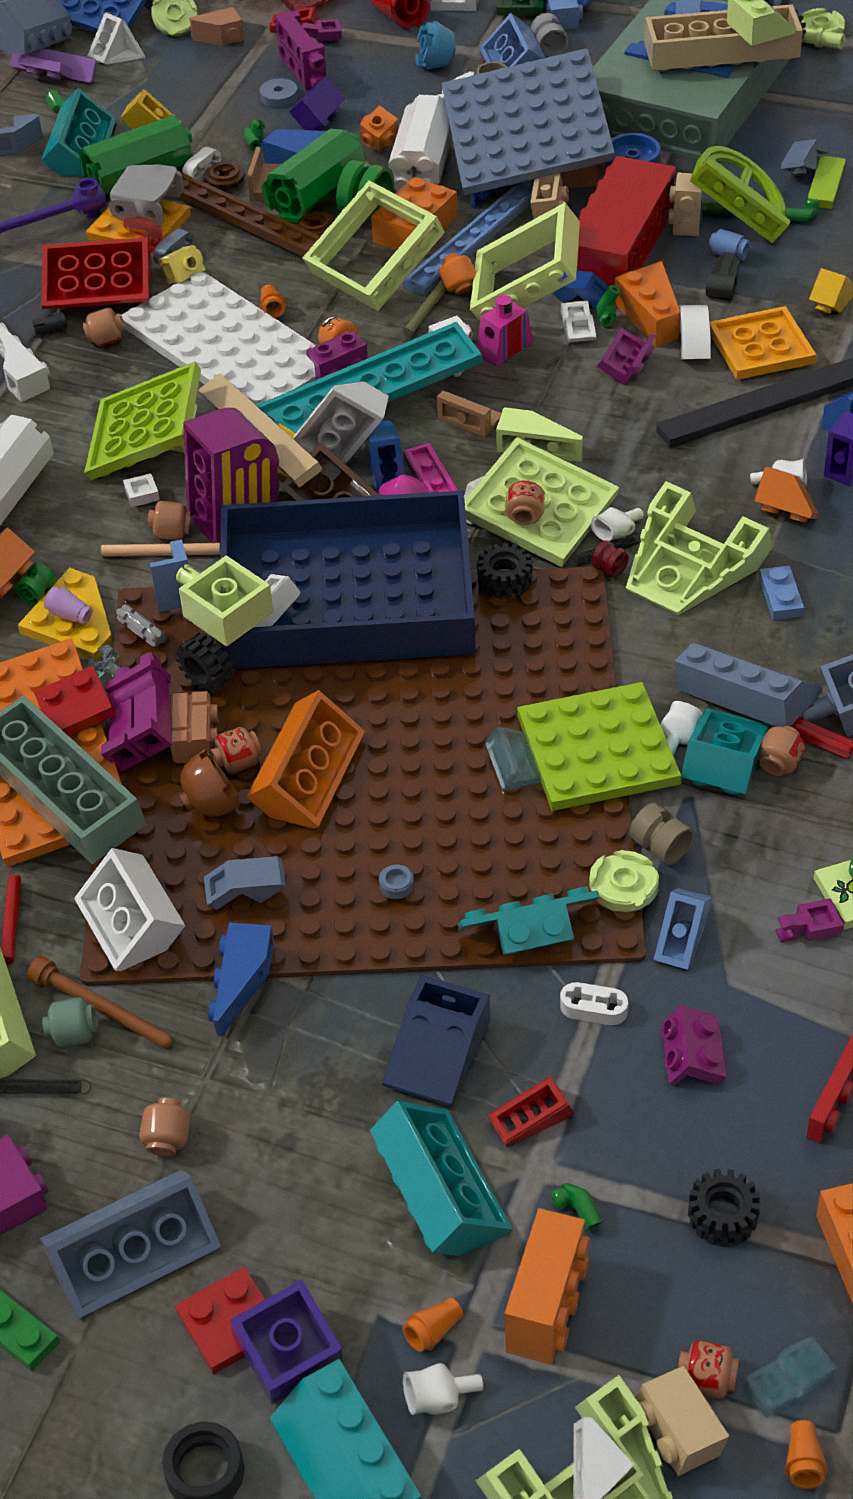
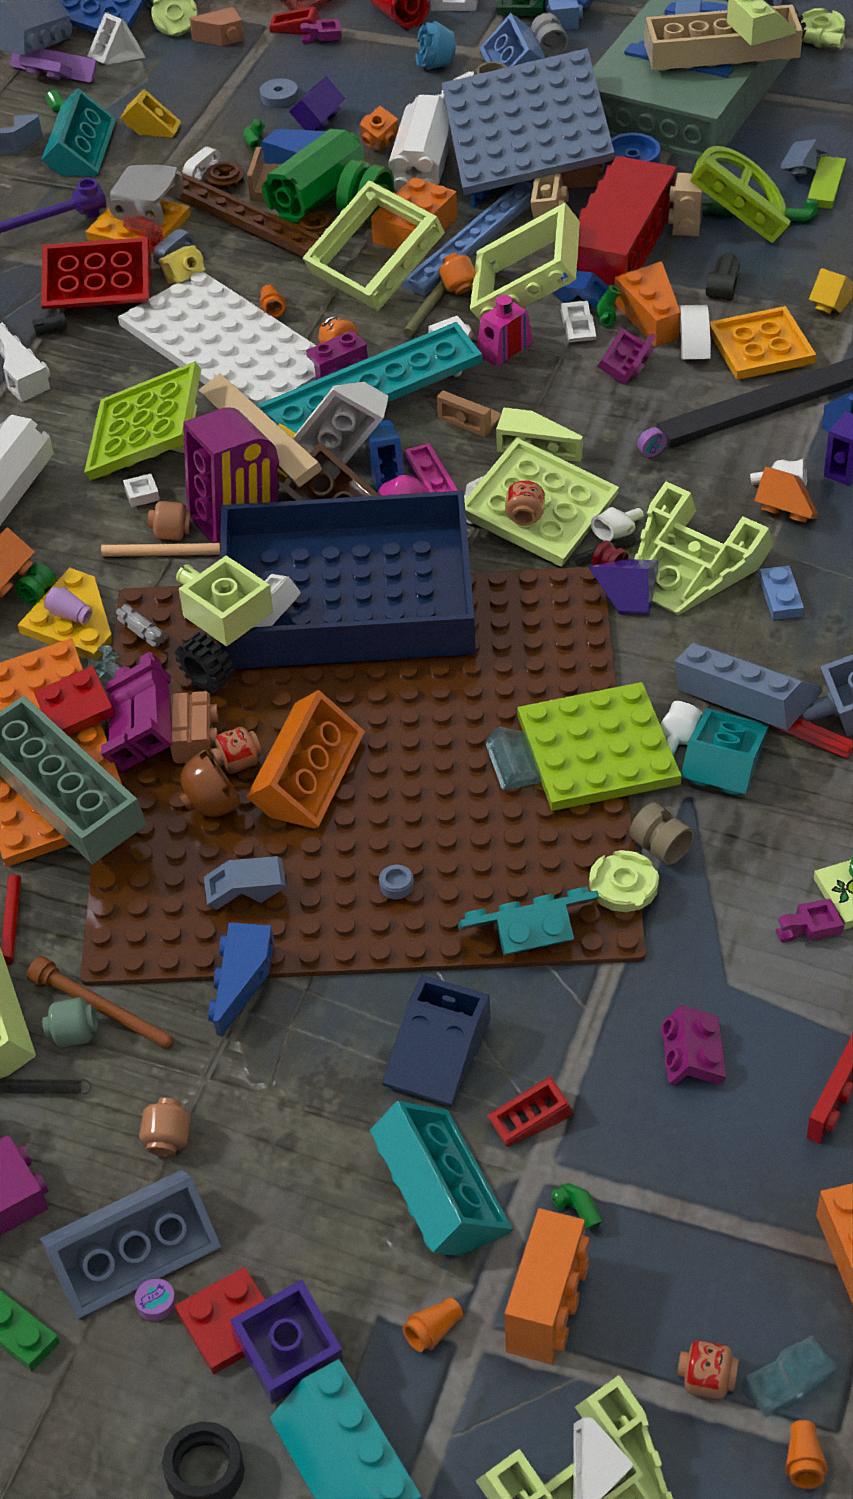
(104, 327): nougat head -> none
(128, 910): white slope -> none
(153, 144): green brick -> none
(155, 1299): none -> medium lavender tile
(165, 580): medium blue panel -> none
(299, 51): magenta hips -> none
(436, 1389): white piece -> none
(504, 582): black tyre -> none
(593, 1003): white beam -> none
(628, 584): none -> dark purple slope
(652, 442): none -> medium lavender tile
(681, 1421): tan brick -> none
(682, 928): medium blue slope -> none
(728, 1188): black tyre -> none
(730, 242): medium blue brick -> none
(781, 750): nougat head -> none

